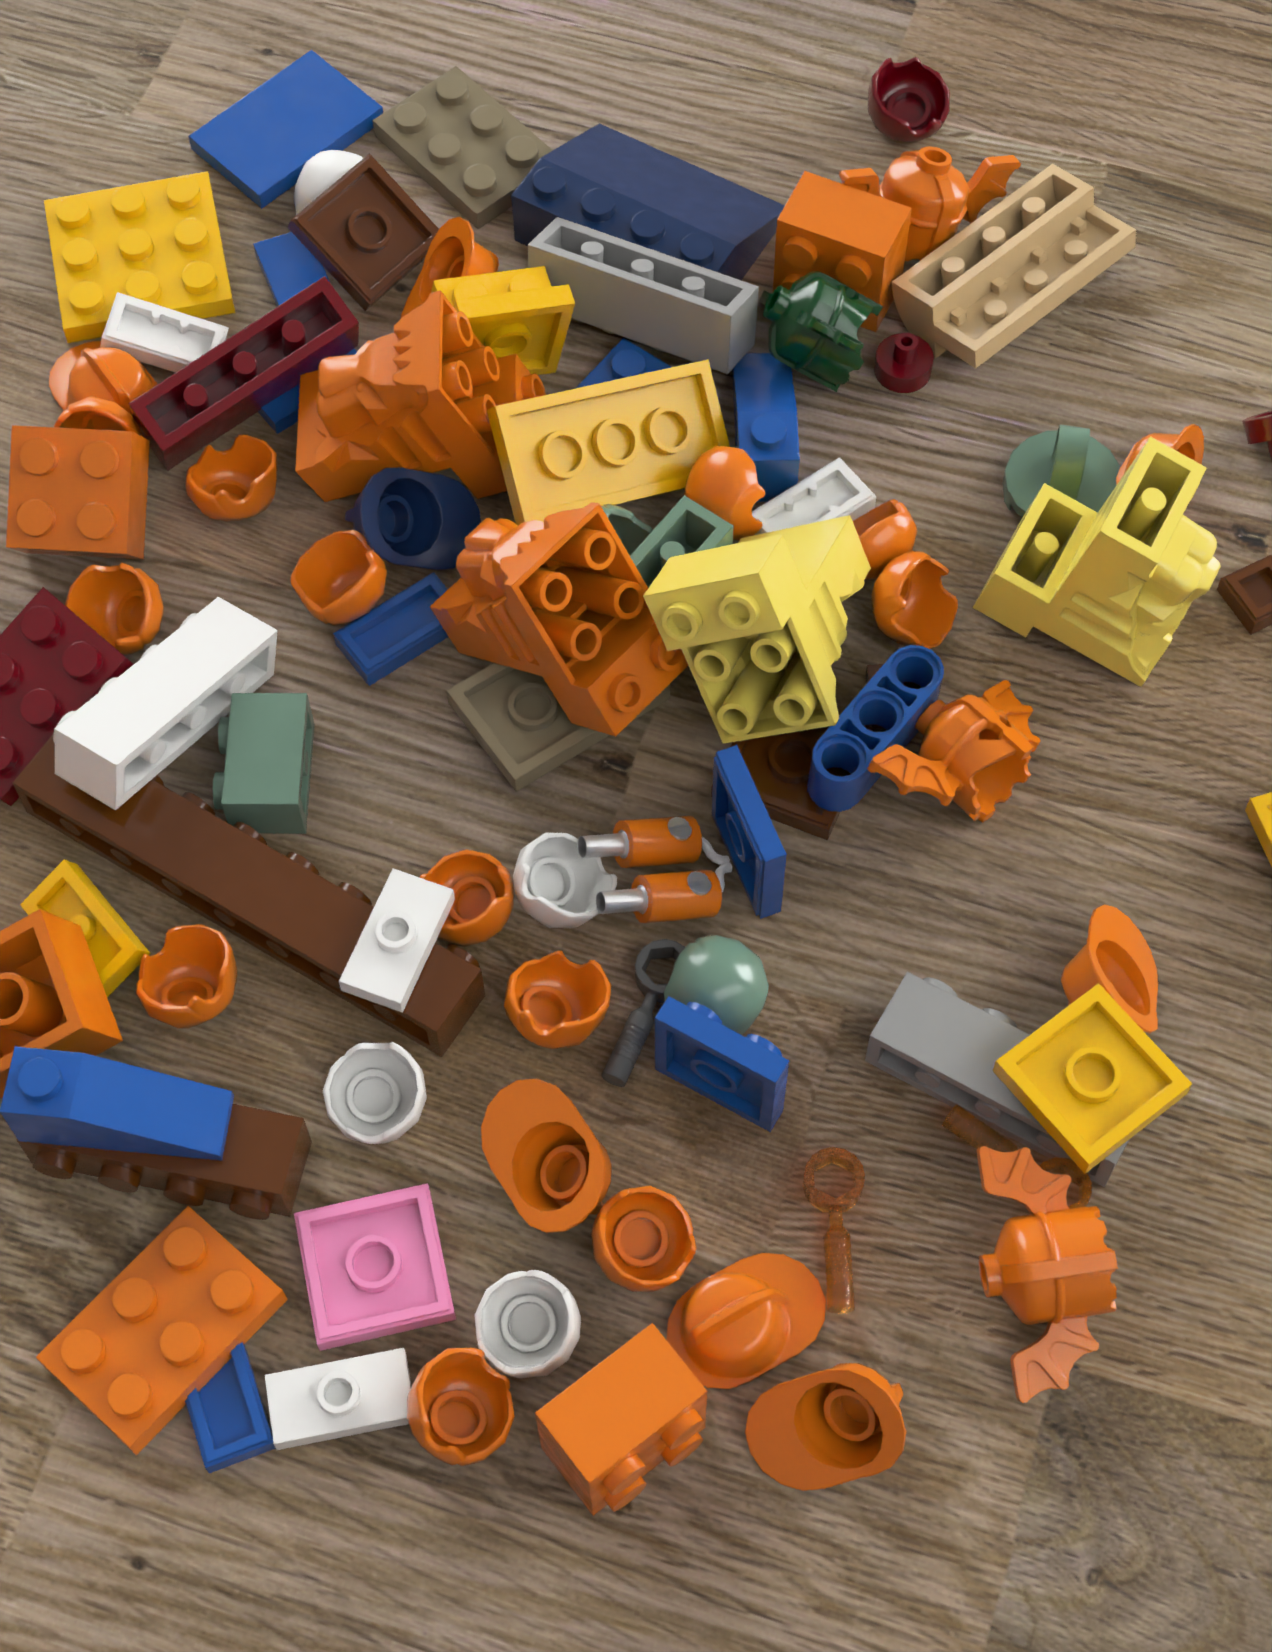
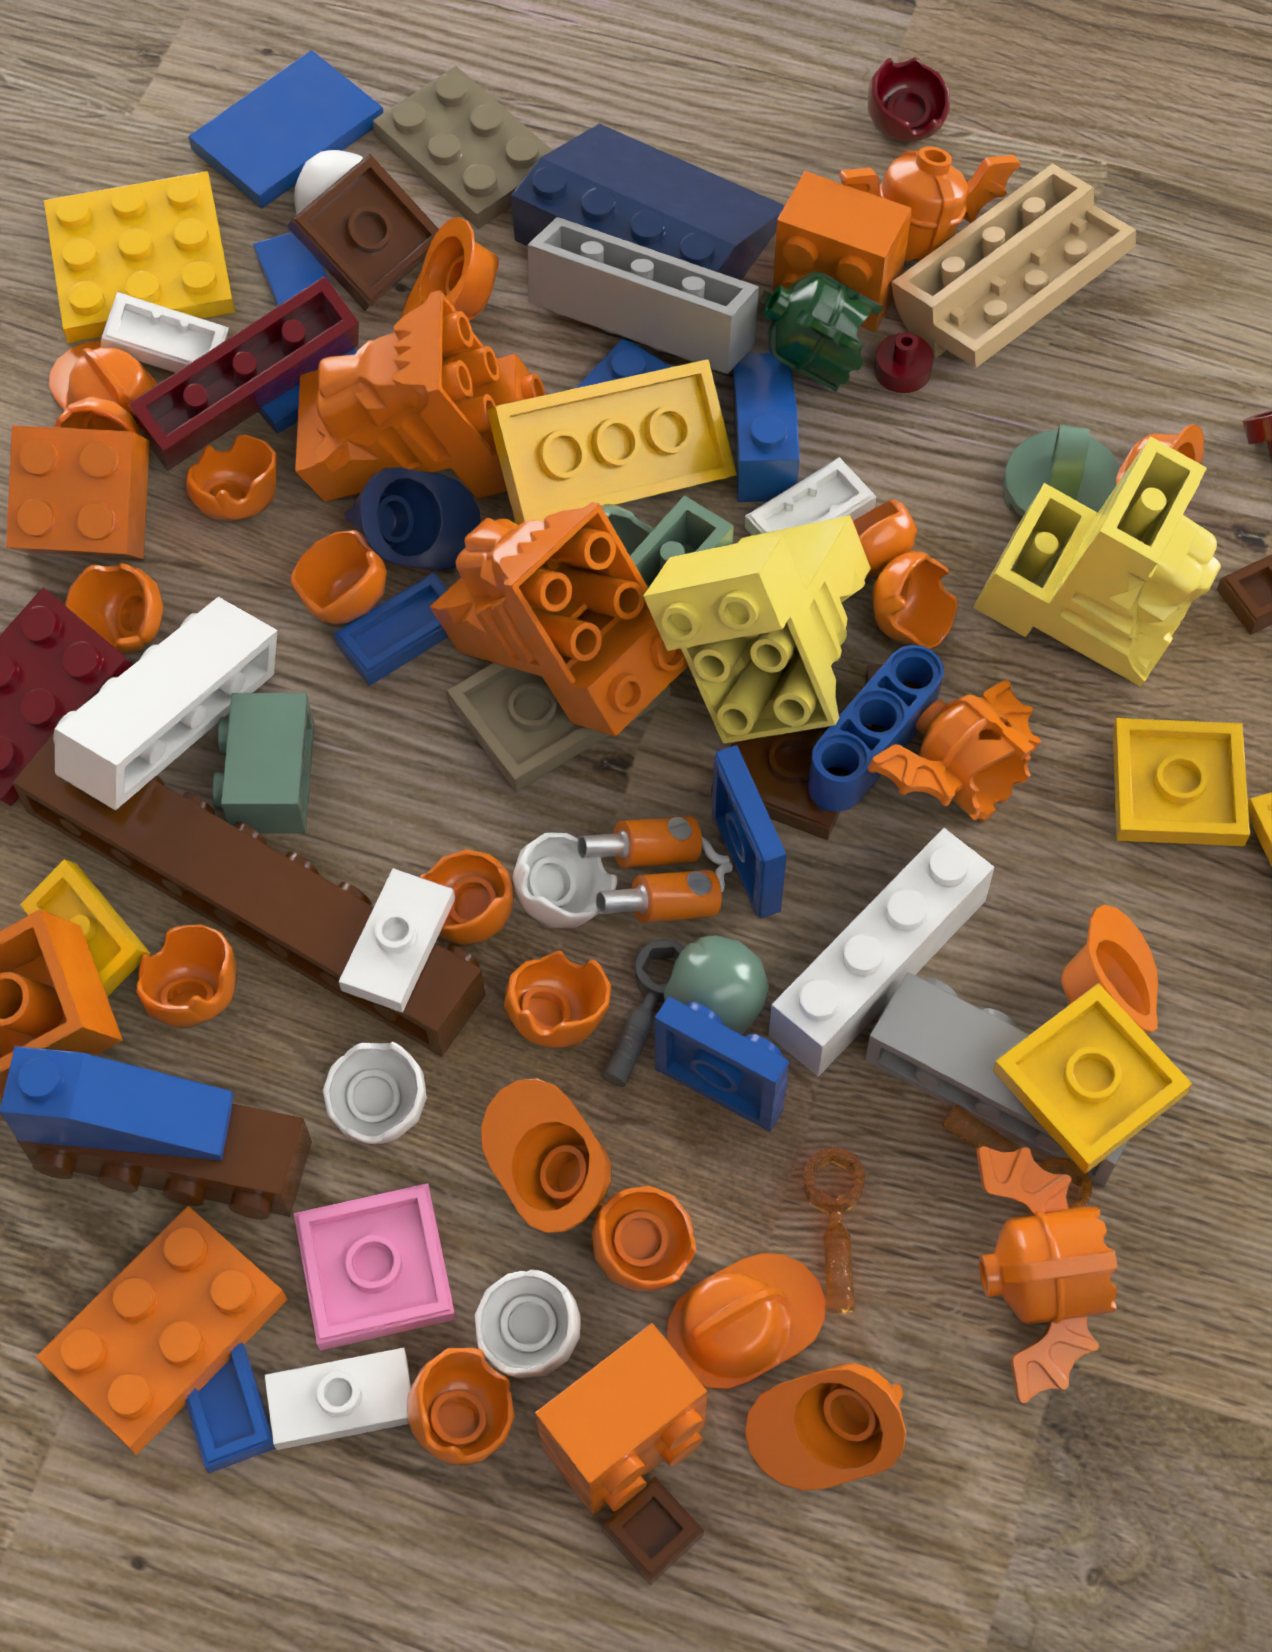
(515, 313): yellow bracket -> none
(652, 1530): none -> reddish brown tile
(727, 486): orange hair -> none
(877, 949): none -> white brick
(1180, 782): none -> yellow plate

